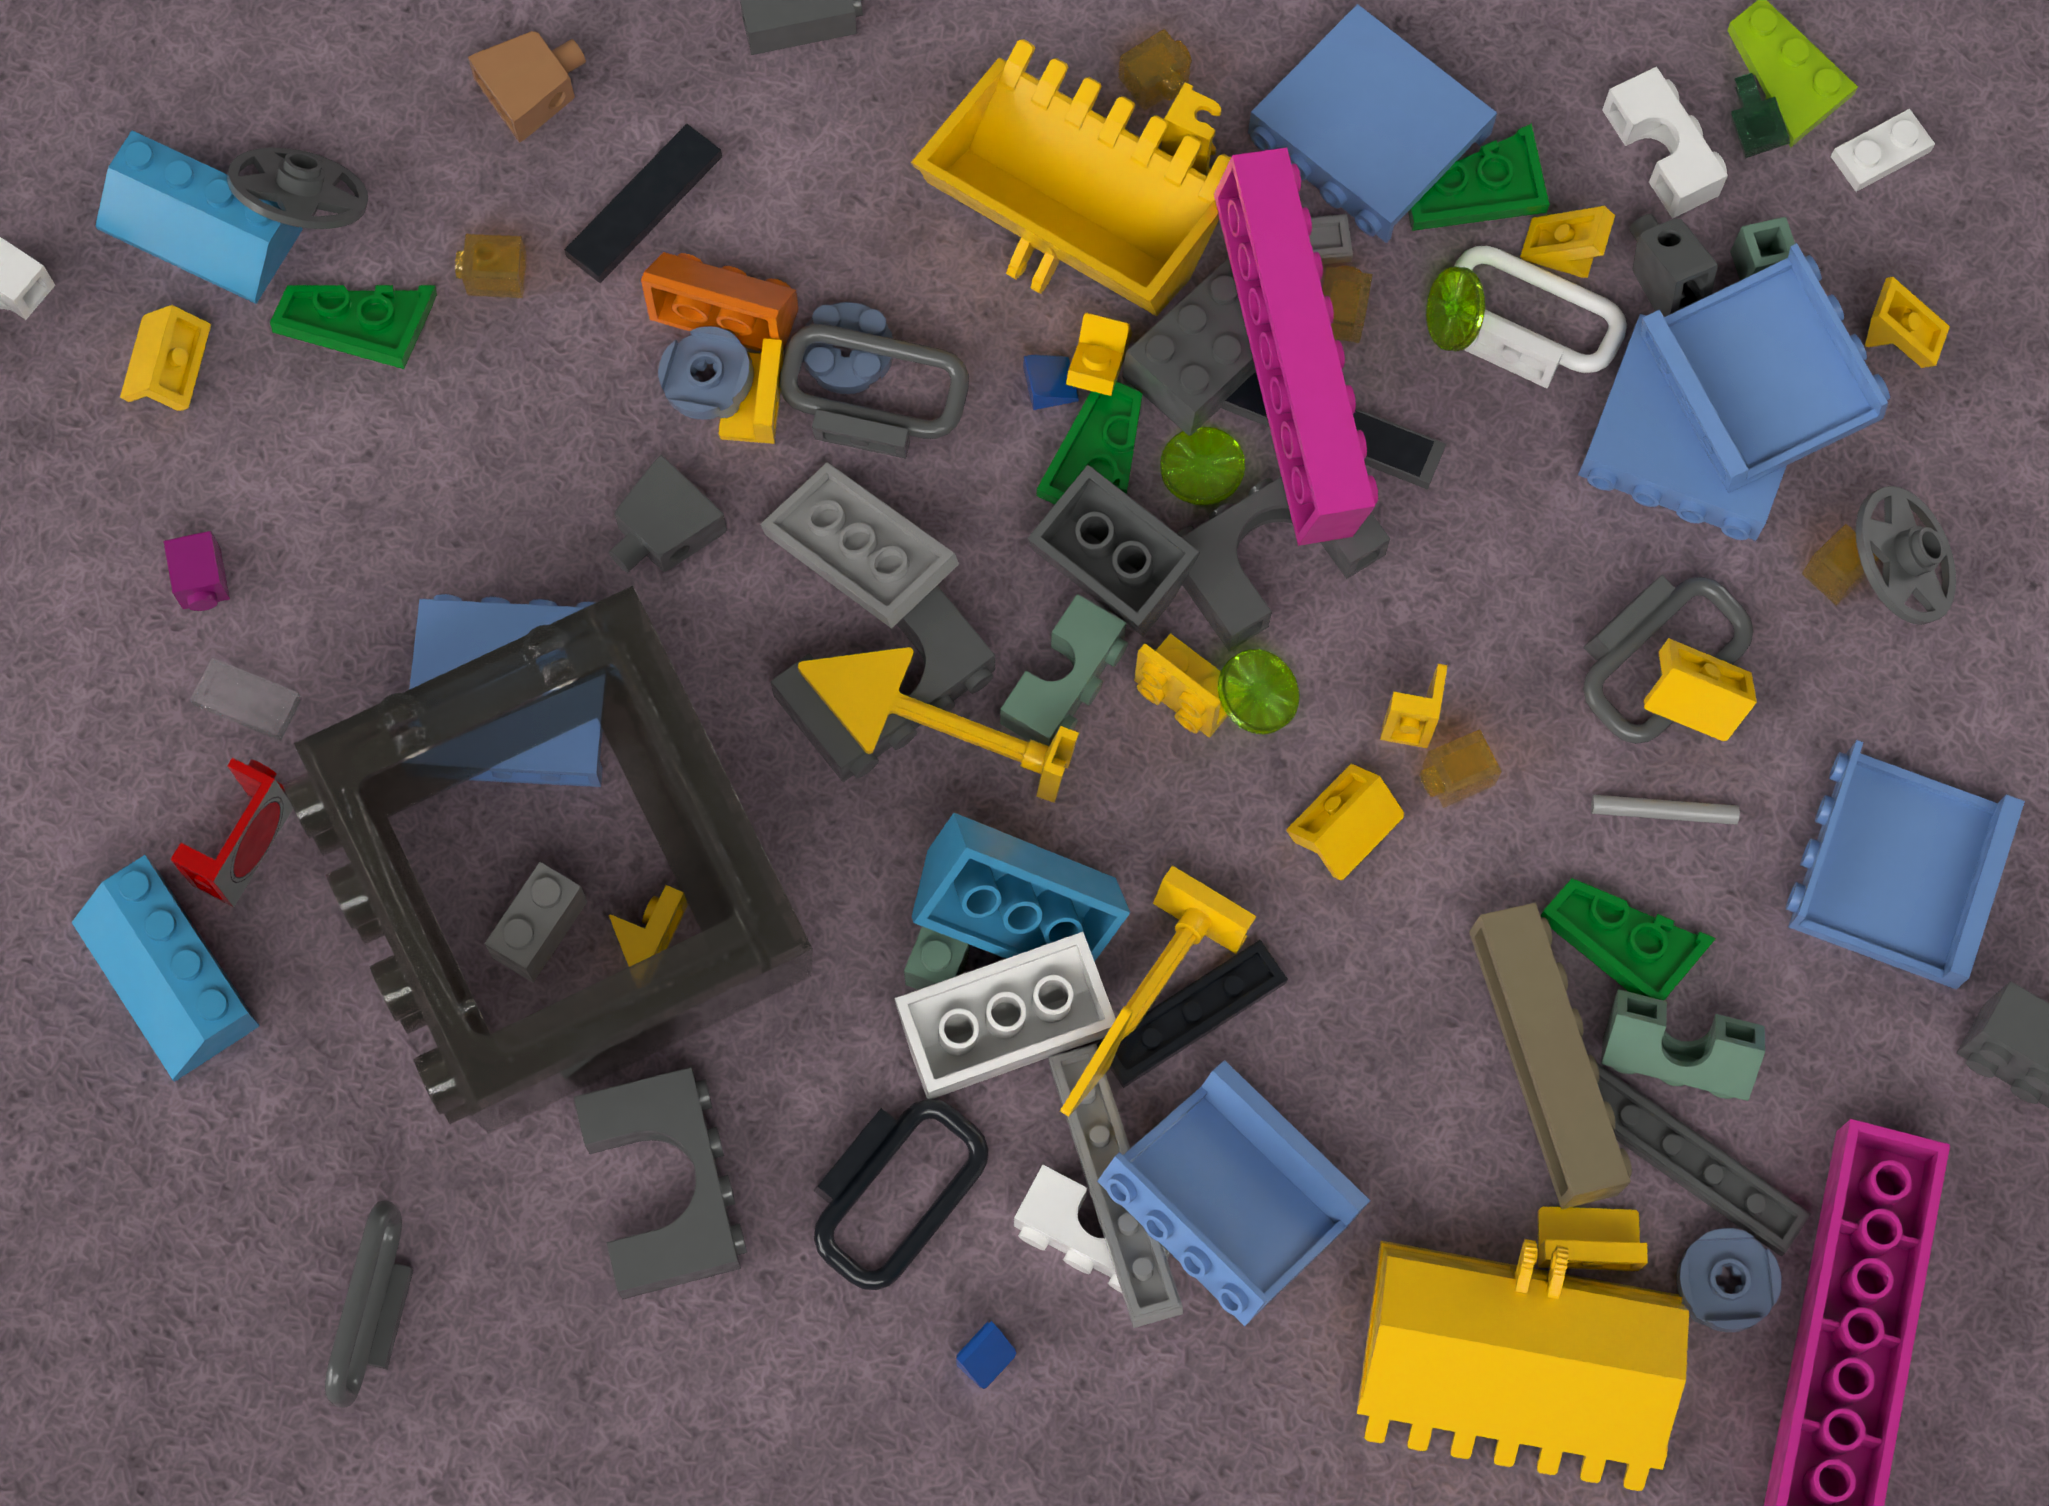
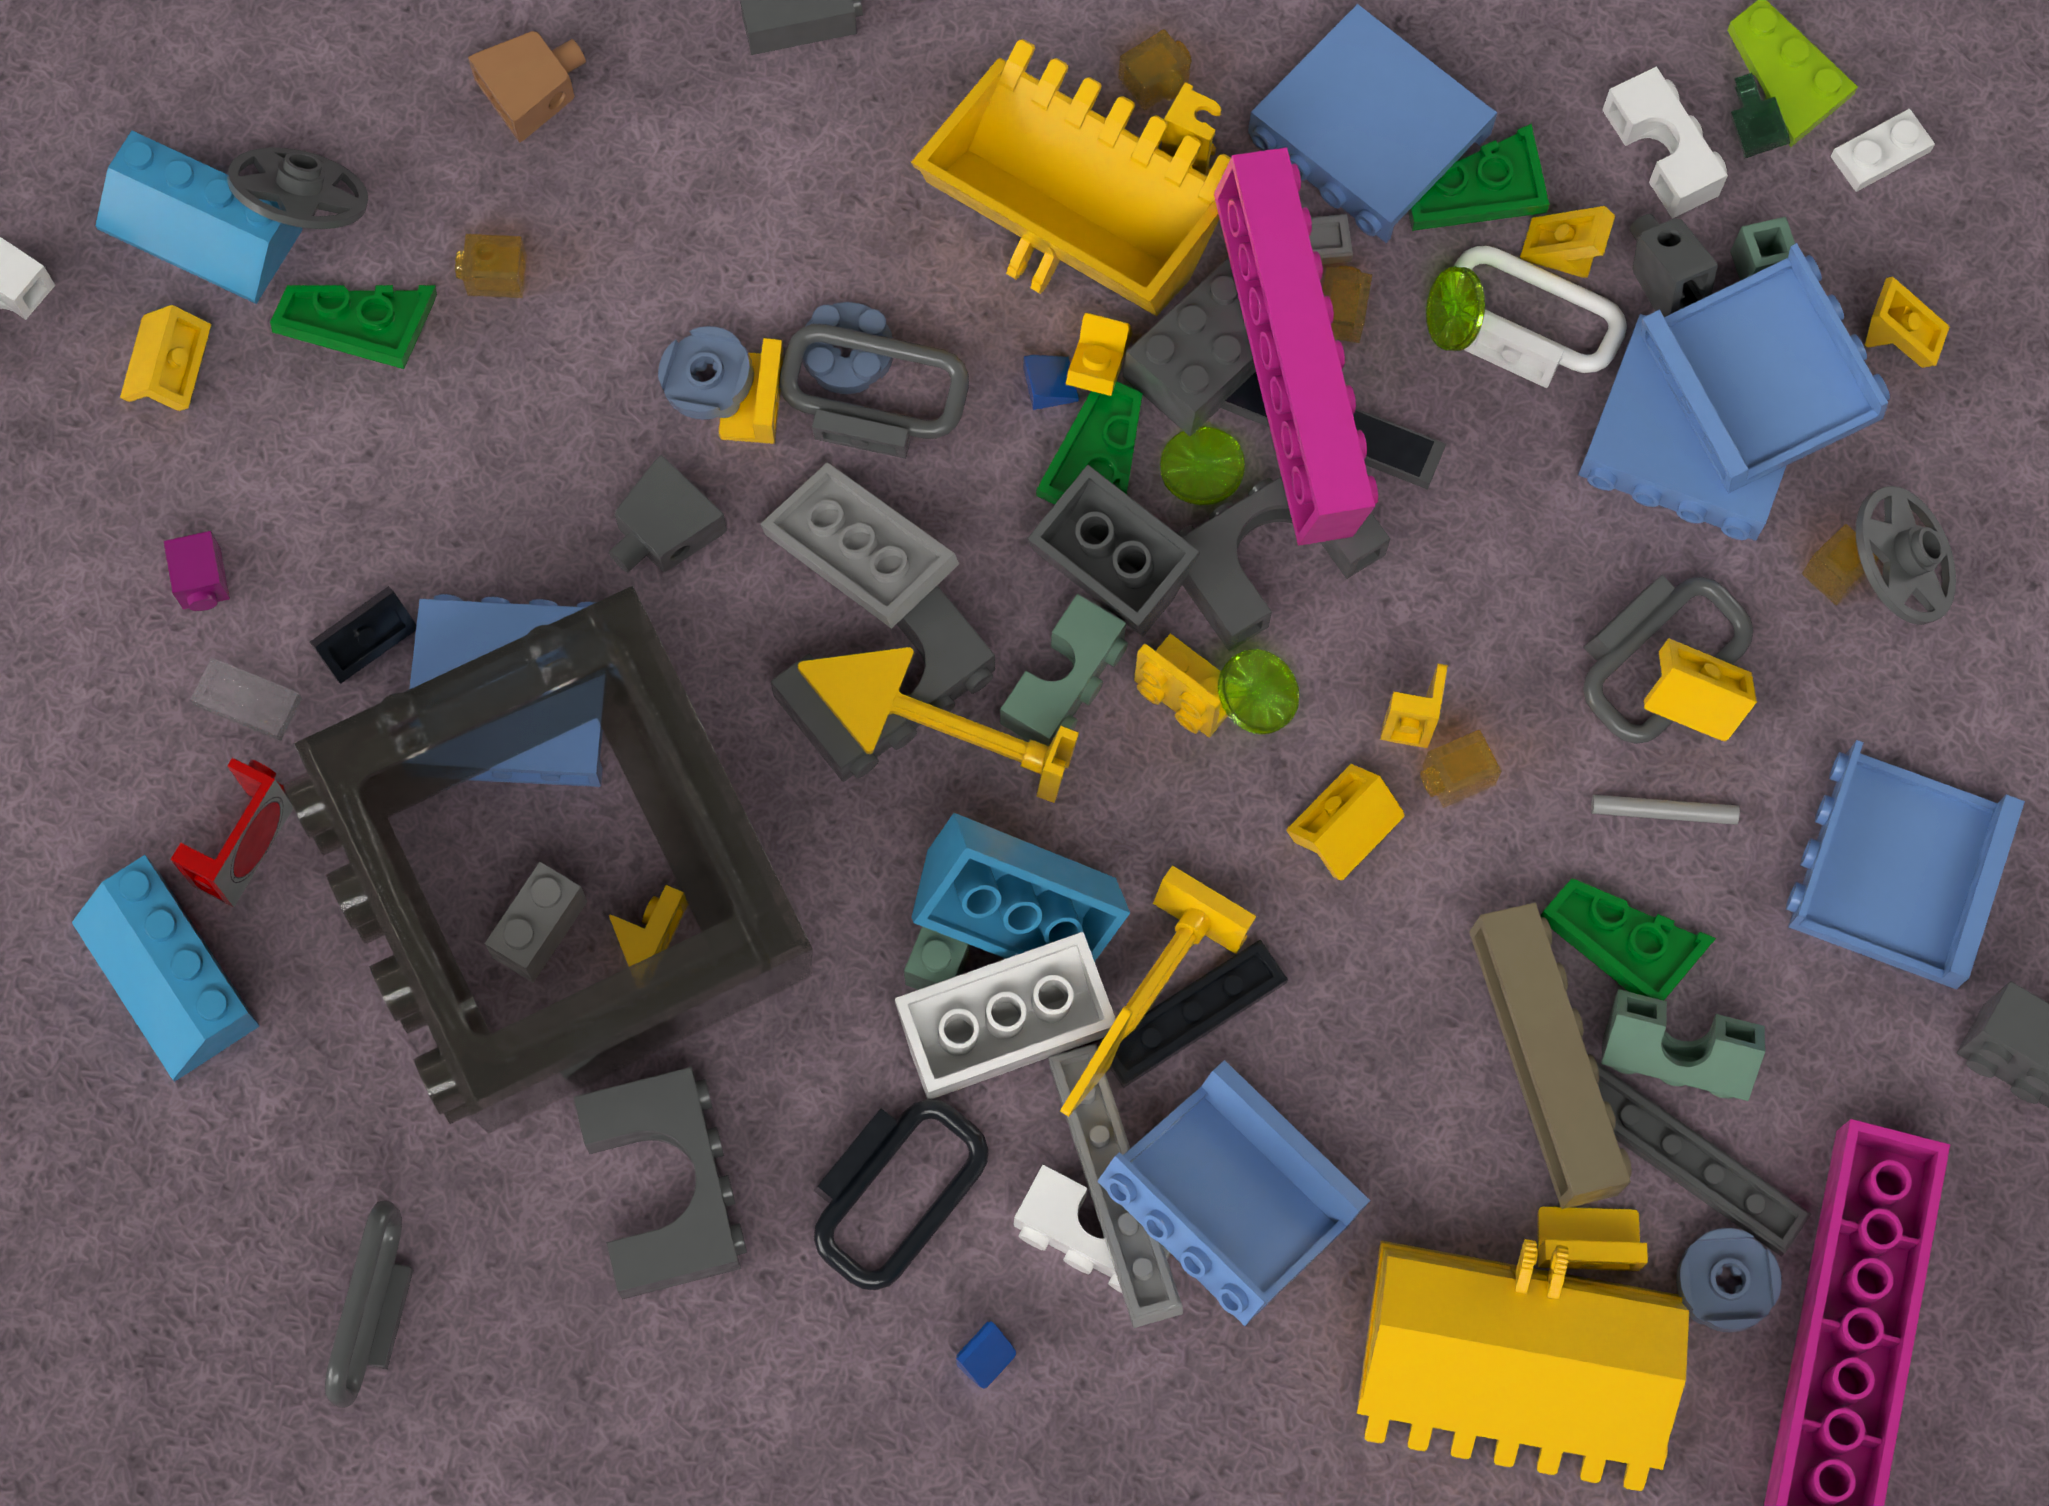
(364, 635): none -> black plate
(643, 203): black tile -> none
(695, 295): orange slope -> none

